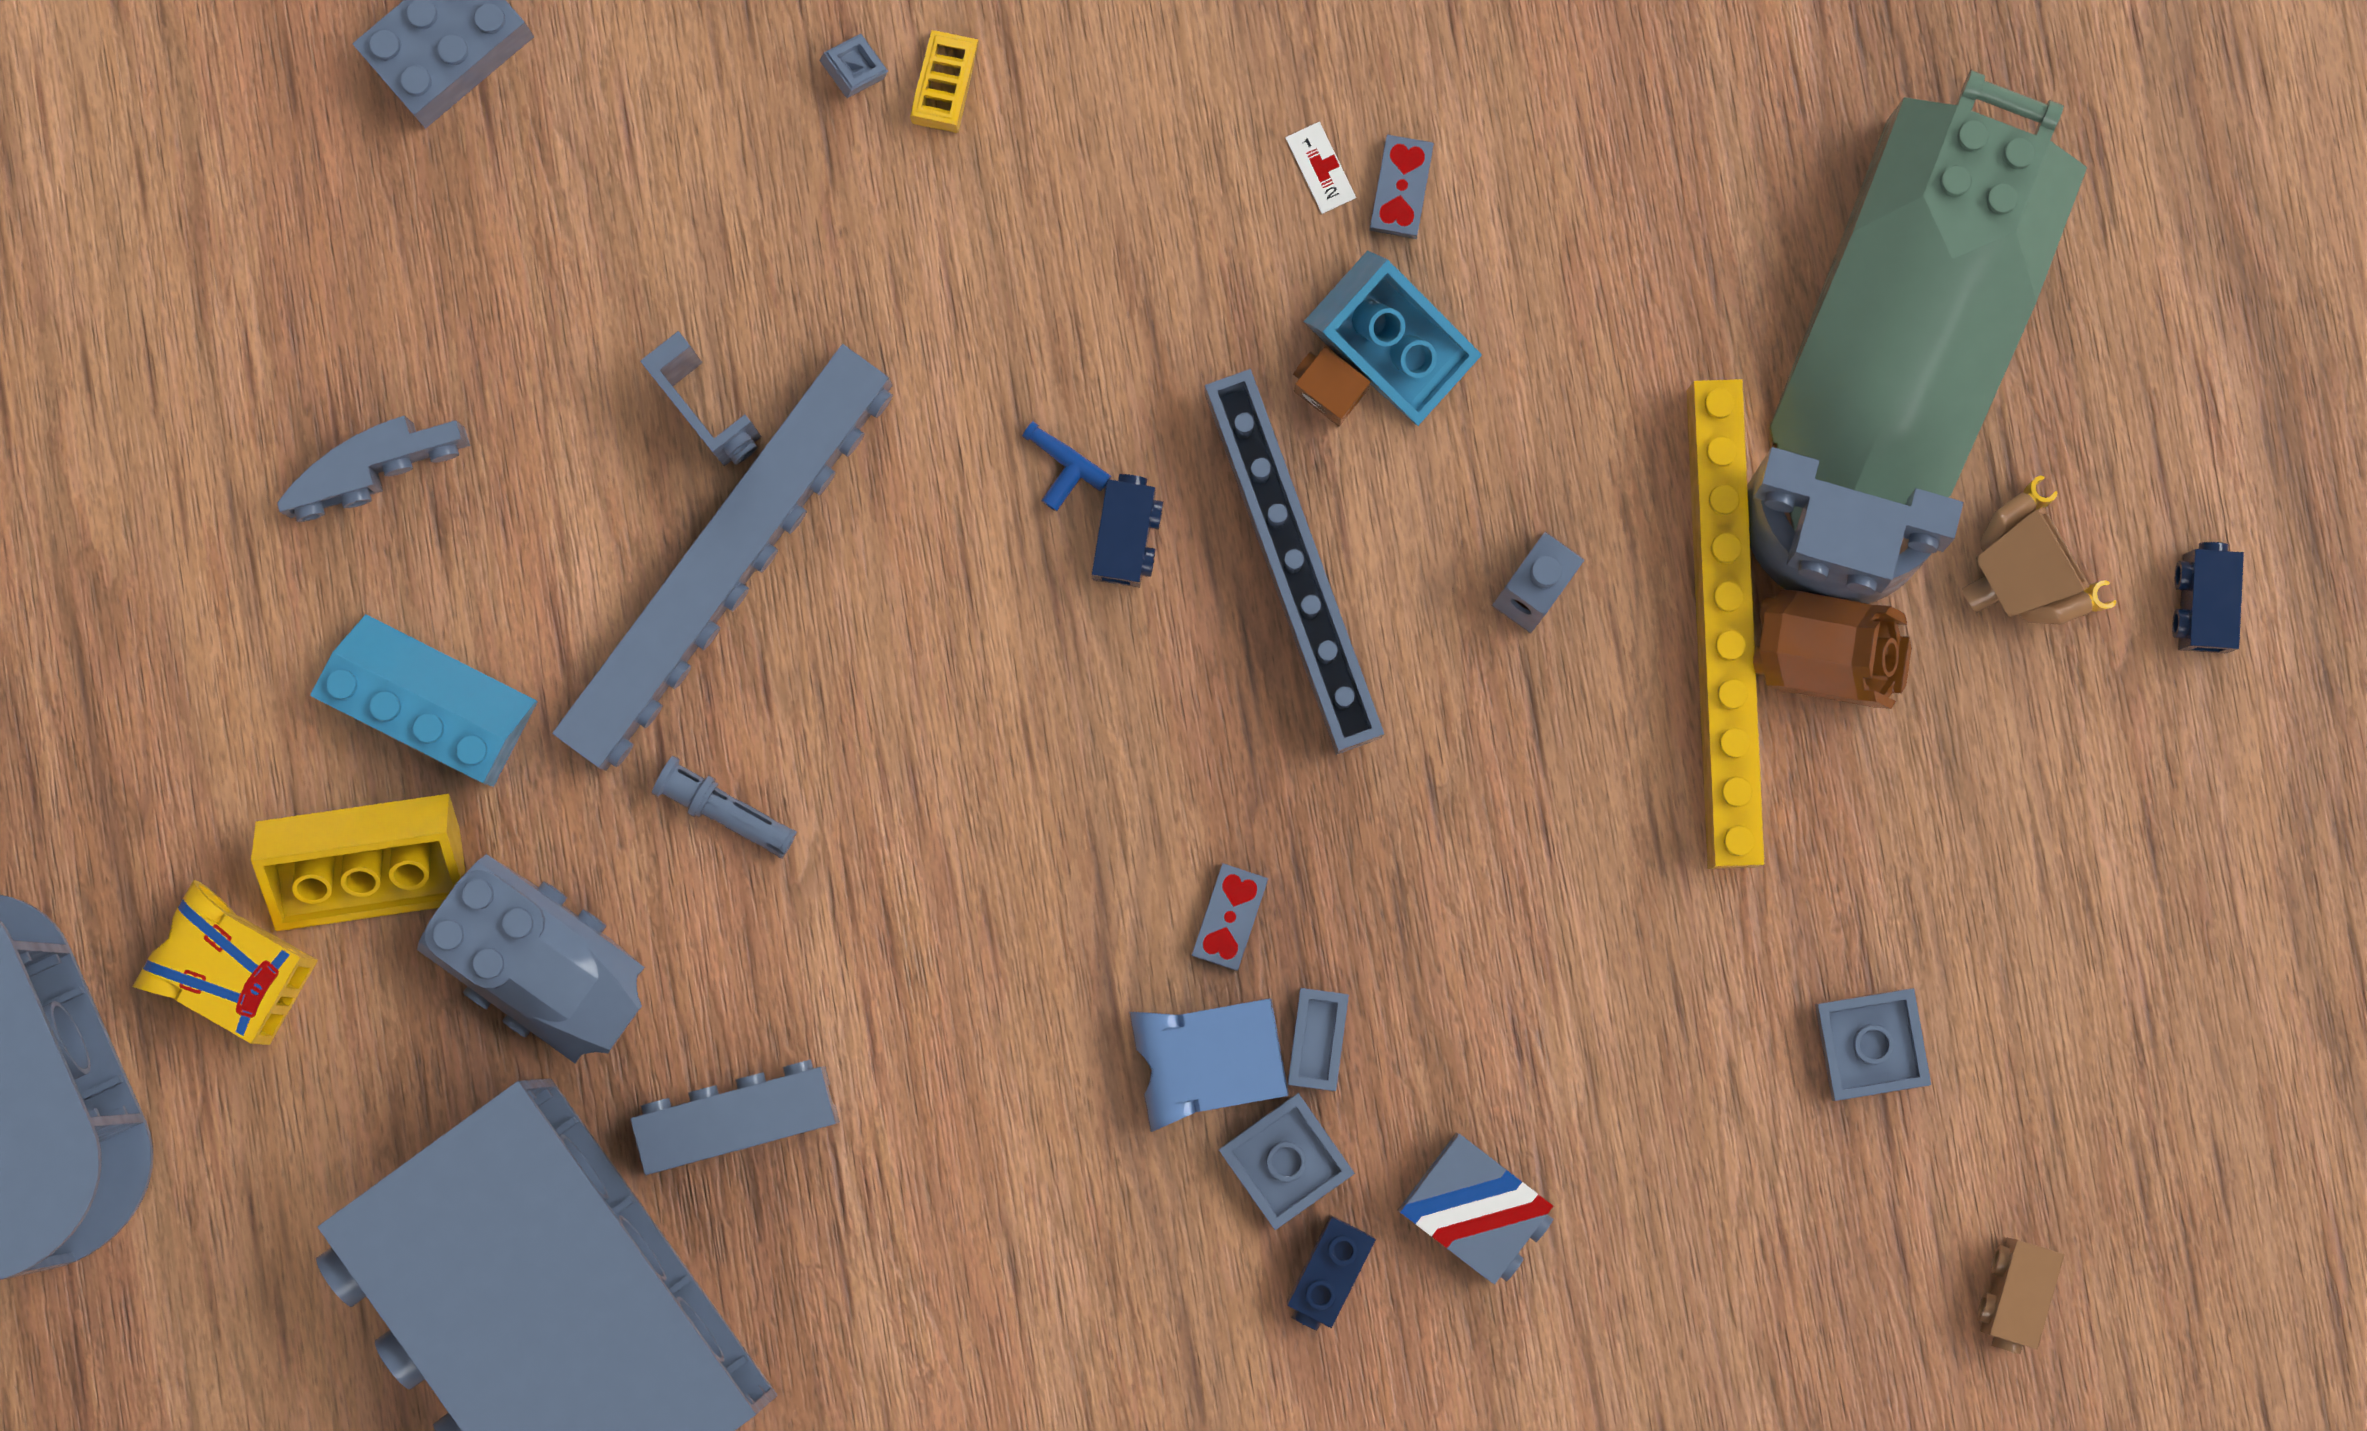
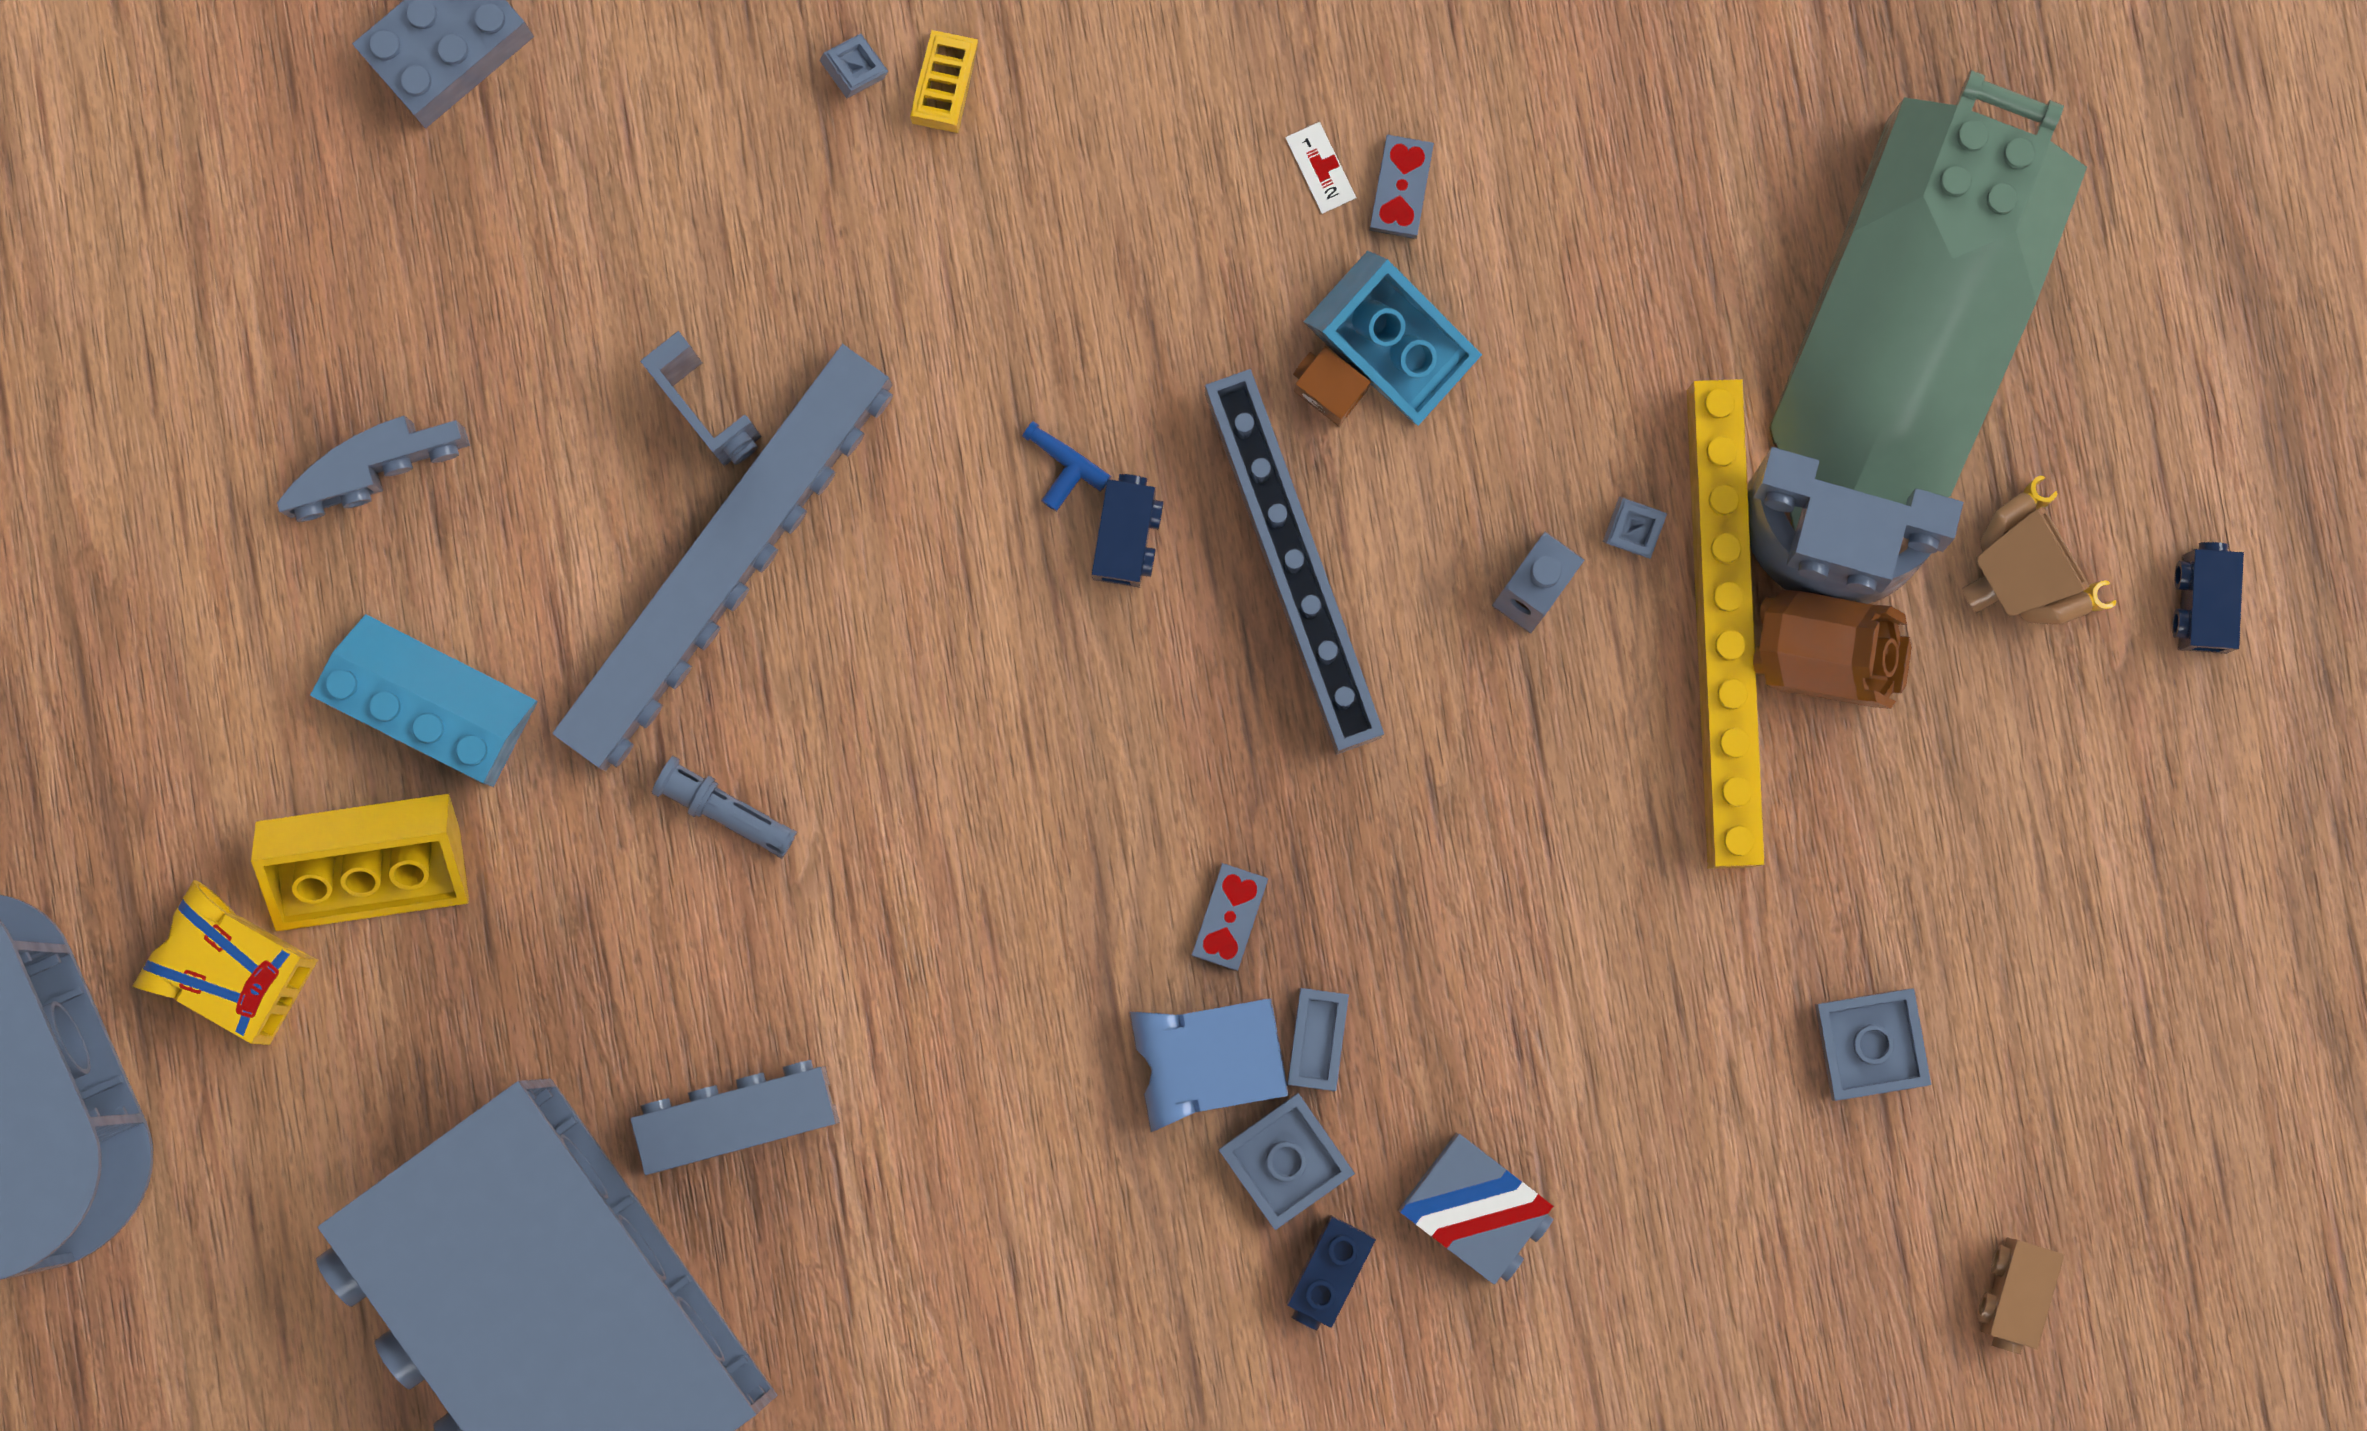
(534, 960): sand blue slope -> none
(1634, 527): none -> sand blue tile

